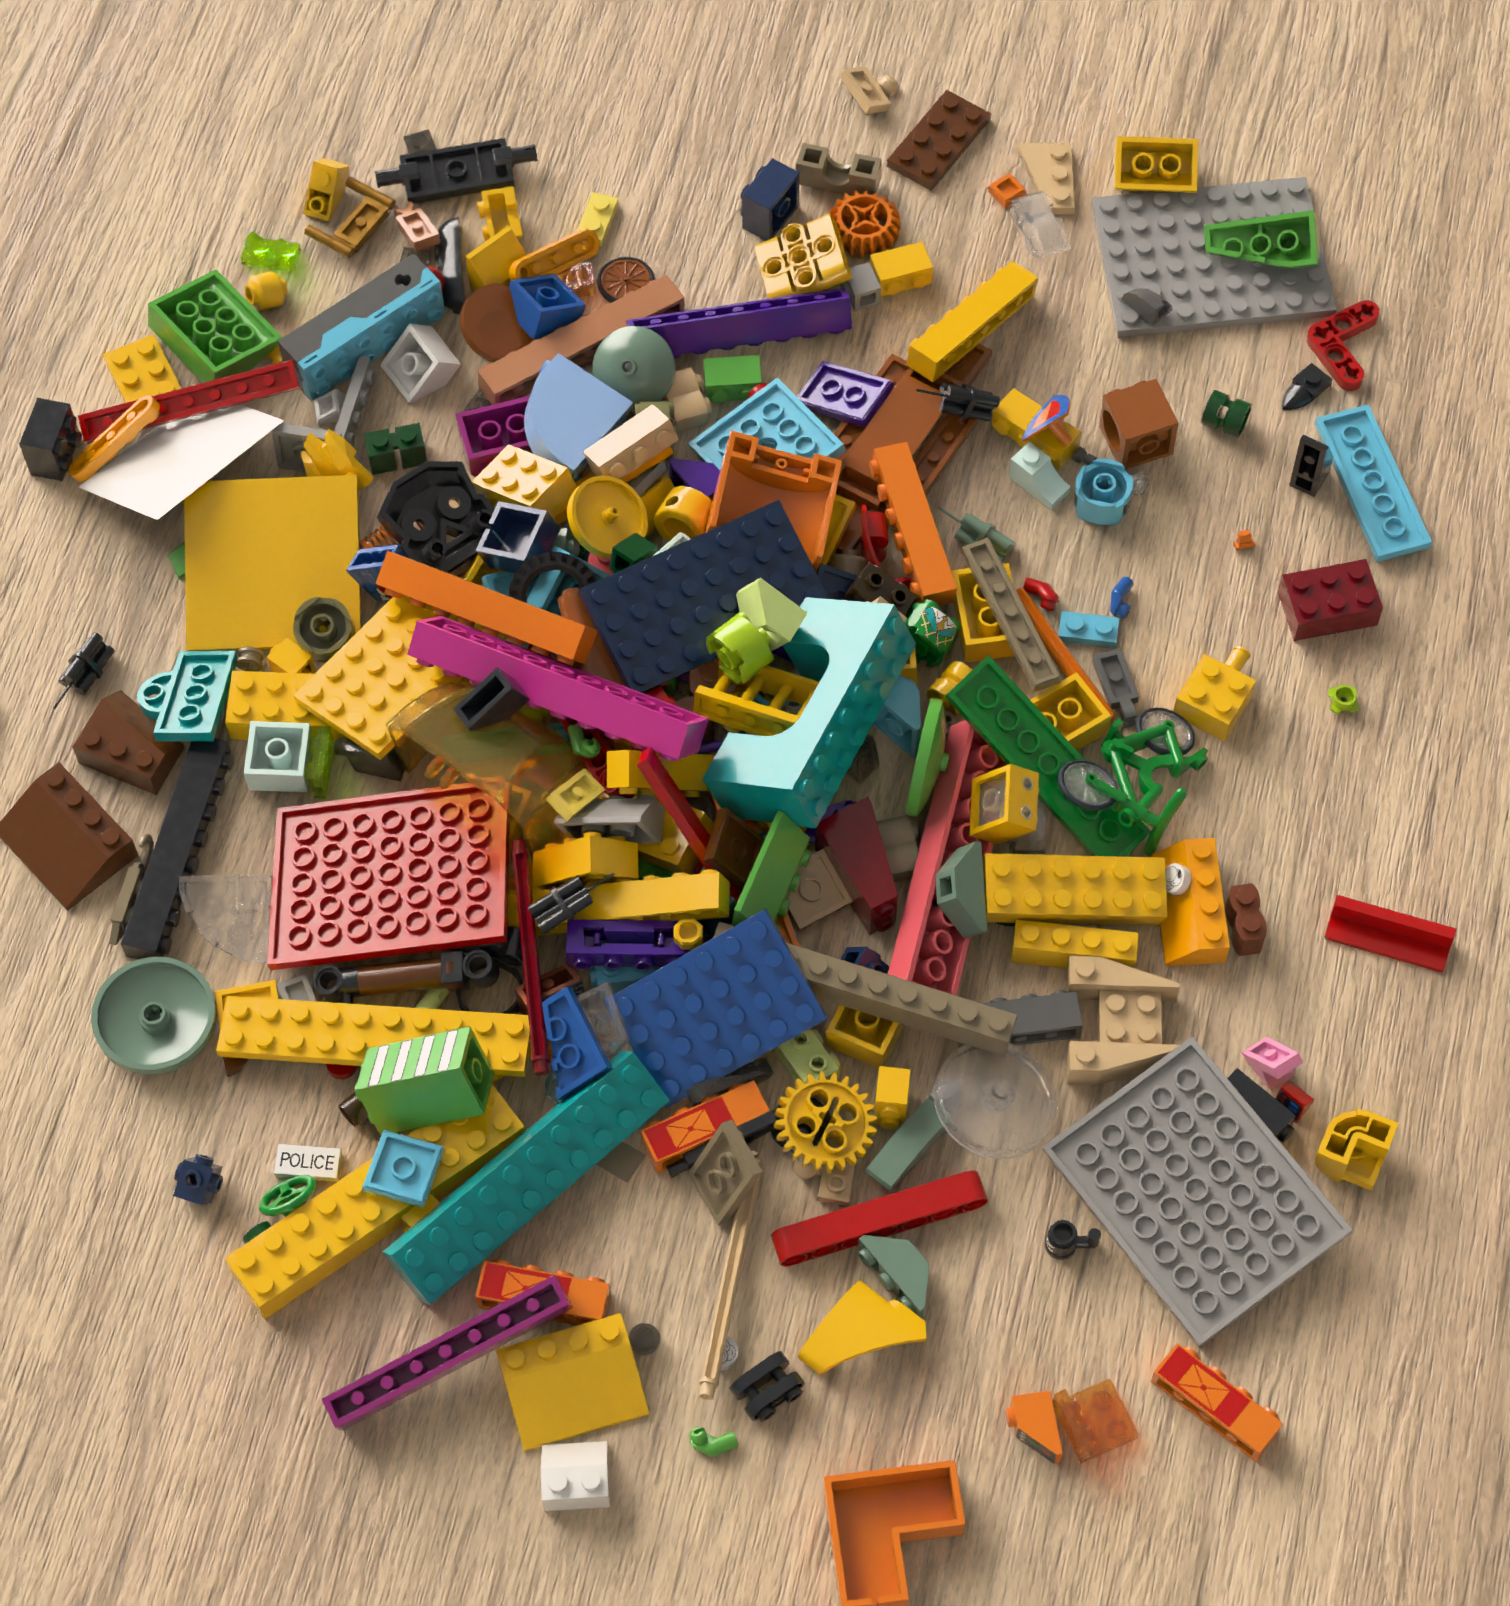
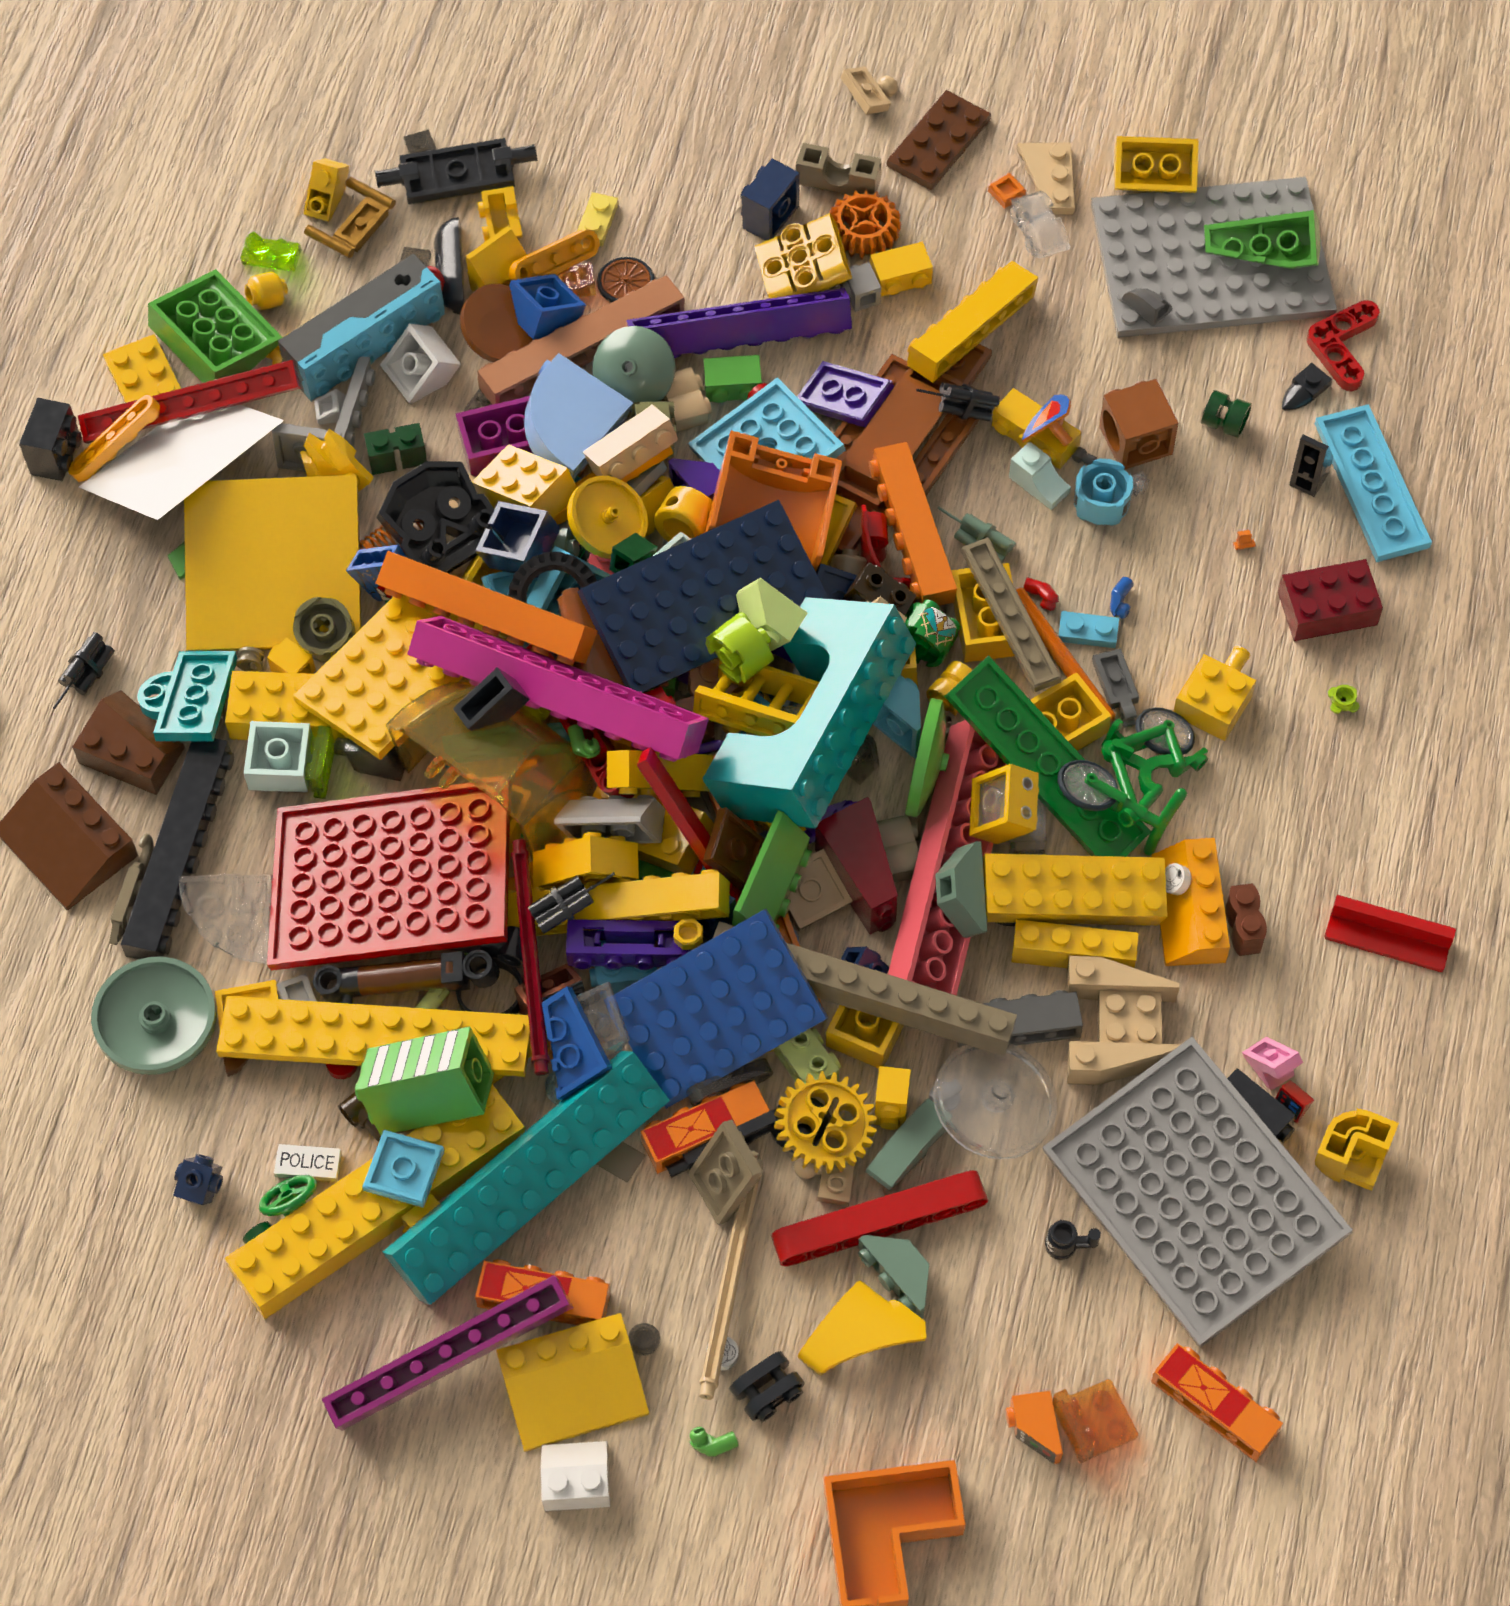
(416, 227): nougat plate -> none
(575, 794): light yellow plate -> none

